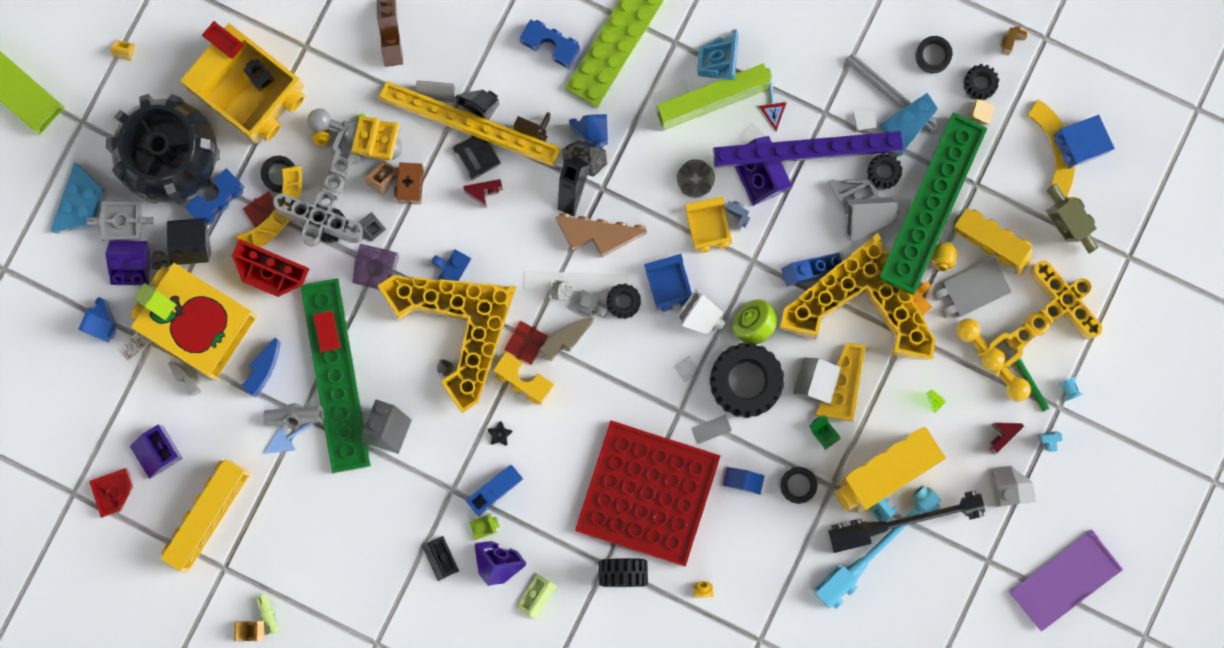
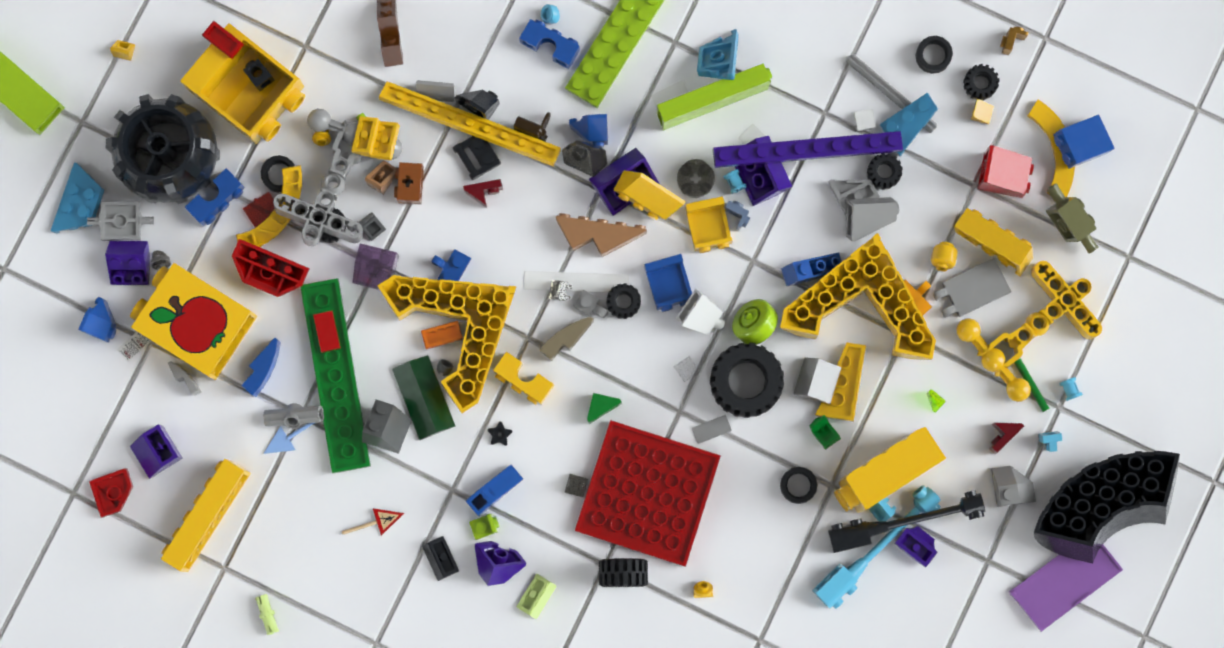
(155, 301): lime slope -> none
(188, 241): black slope -> none
(249, 631): pearl gold bracket -> none
(384, 519): none -> piece
(423, 397): none -> dark green slope
(442, 335): none -> orange plate
(526, 342): clear red piece -> none
(550, 14): none -> medium azure tile
(572, 184): black slope -> none
(576, 485): none -> clear smoke tile
(601, 405): none -> green slope
(606, 179): none -> dark purple slope
(647, 195): none -> yellow slope
(734, 181): none -> medium azure bush
(743, 480): blue slope -> none
(774, 110): piece -> none
(917, 545): none -> dark purple slope
(932, 204): green plate -> none
(1005, 172): none -> slope
(1106, 500): none -> black brick

